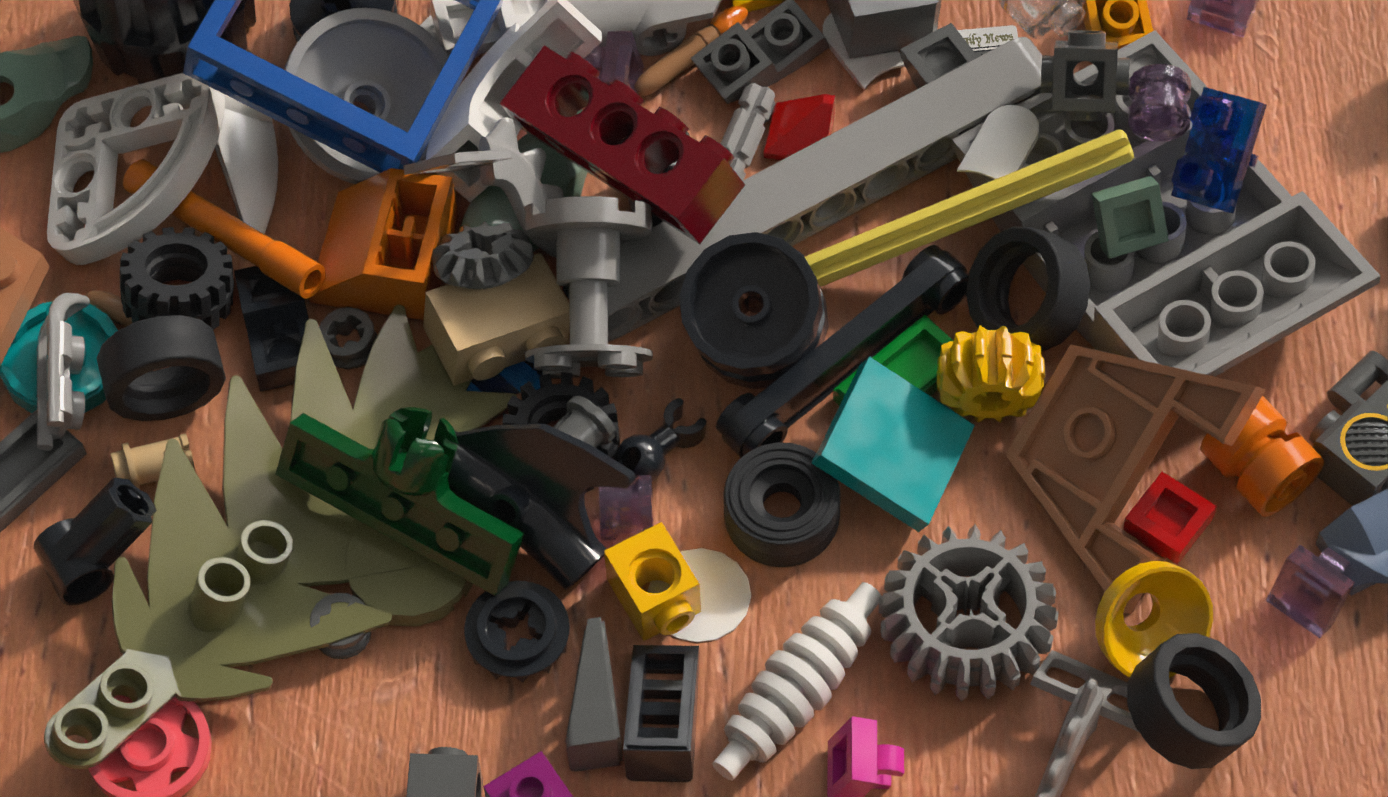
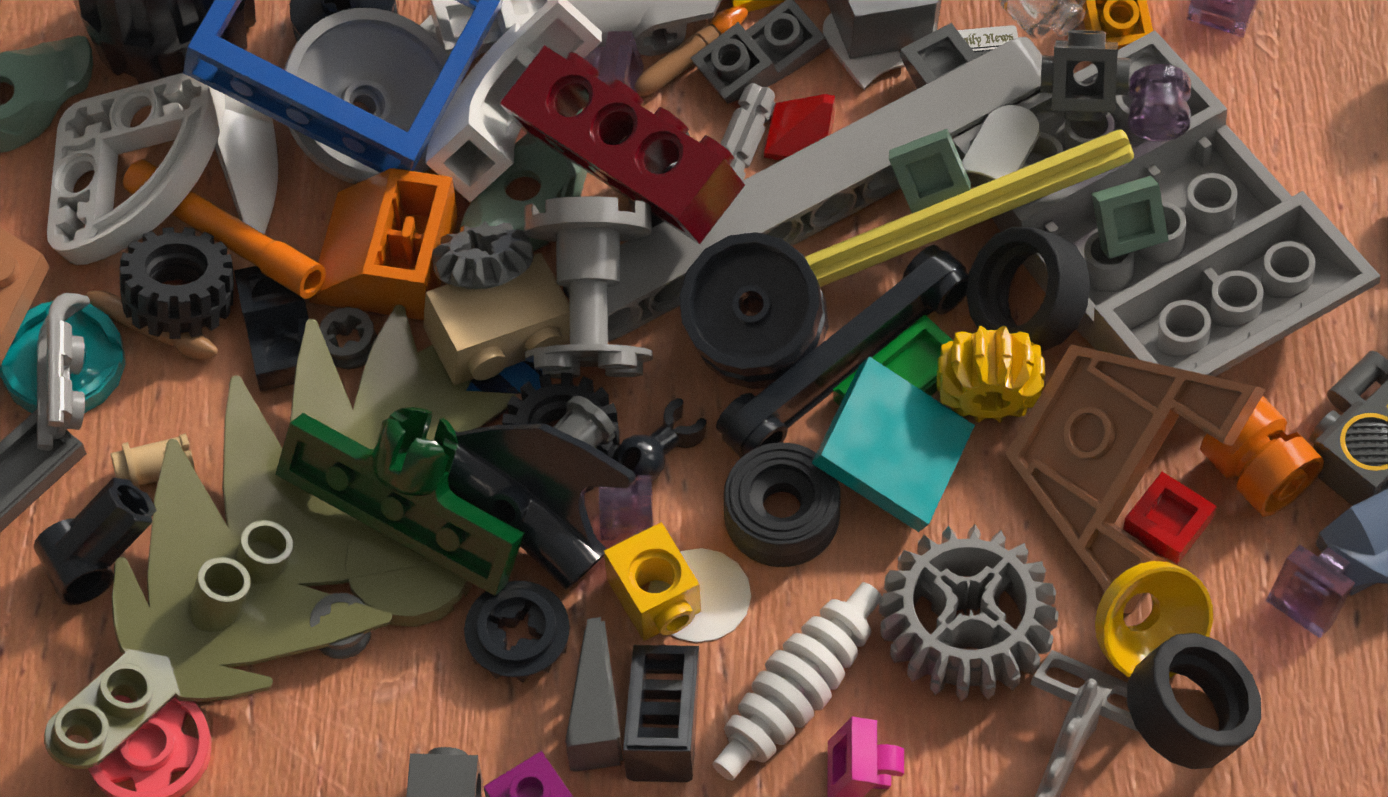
(155, 343): black tyre -> none
(505, 168): light grey piece -> none
(929, 170): none -> sand green tile
(1218, 149): clear blue hips -> none

